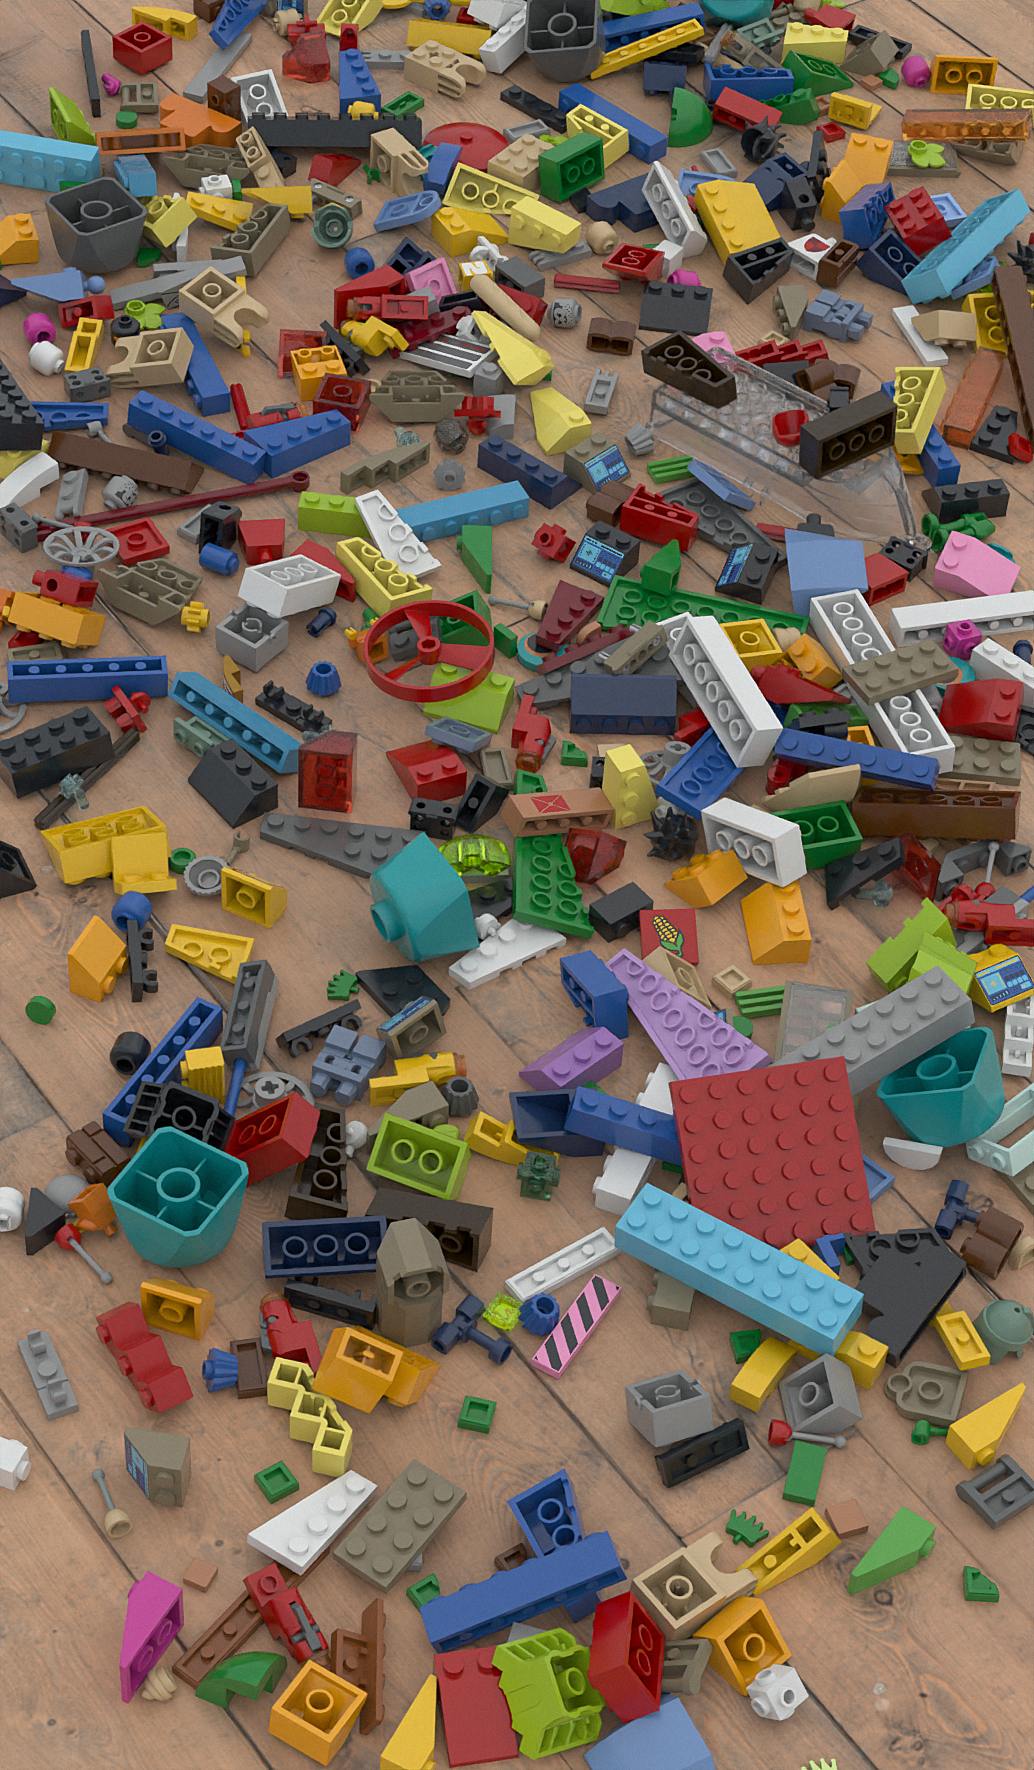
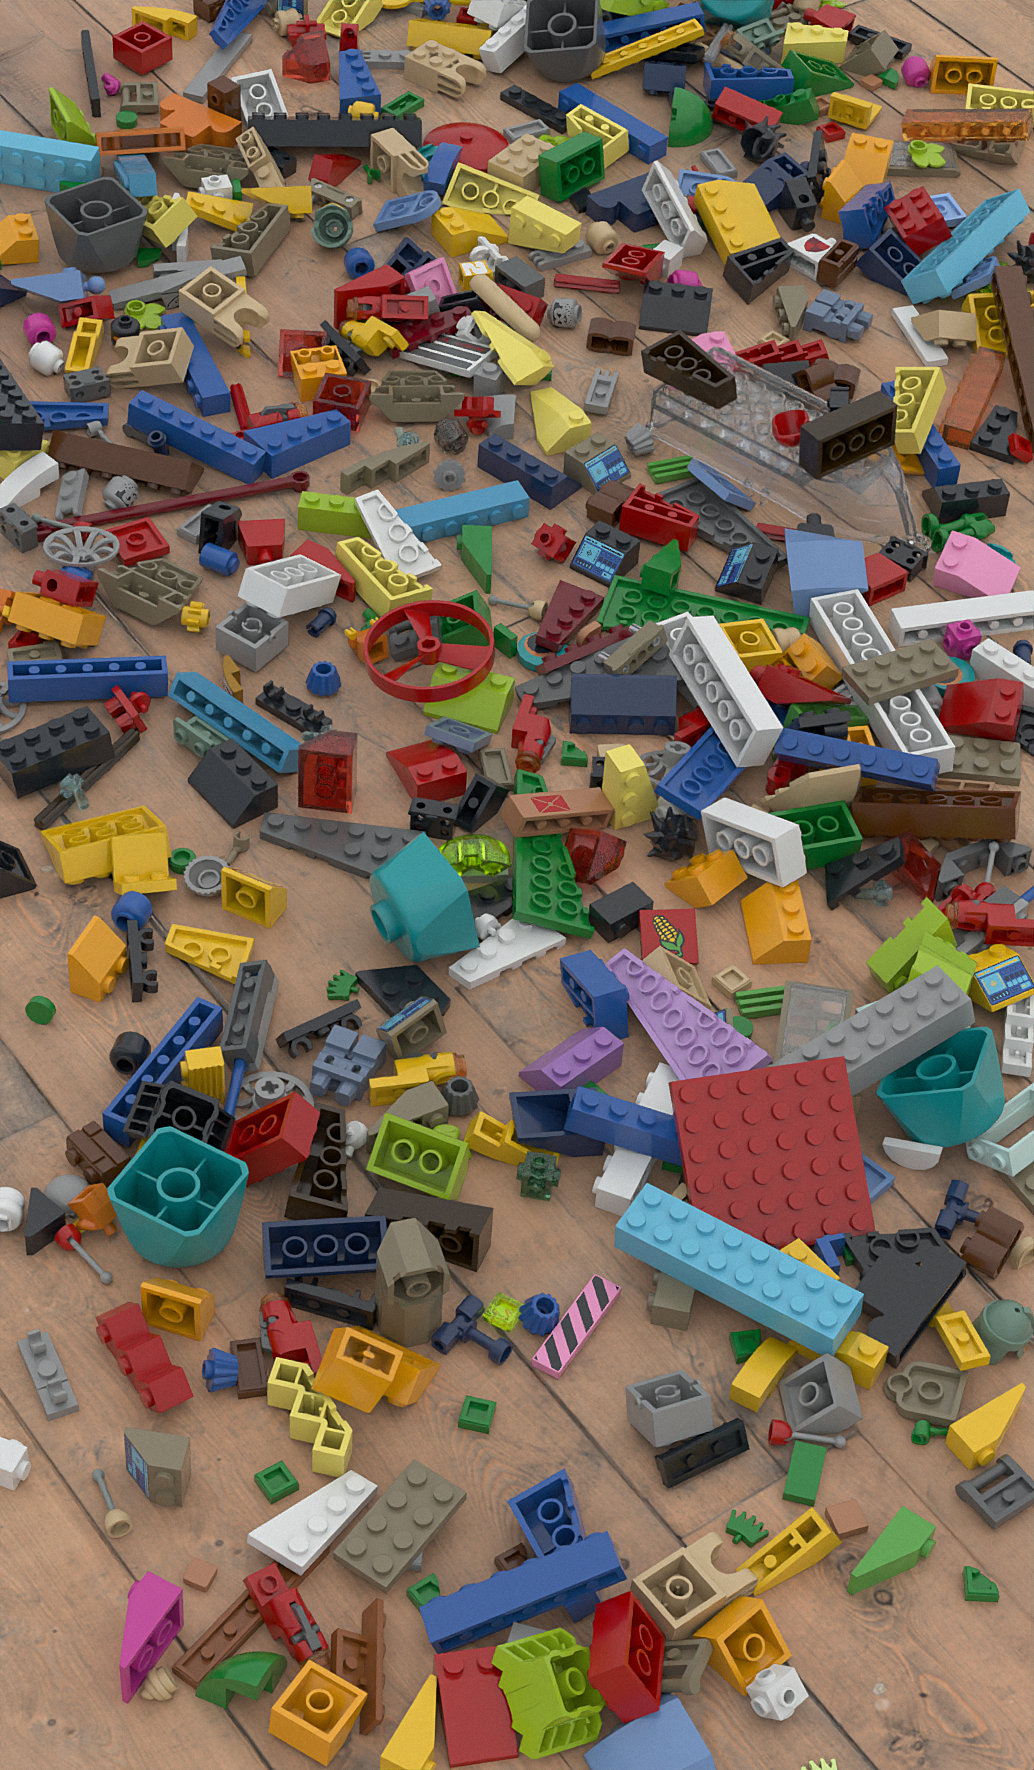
(563, 1266): white tile -> none

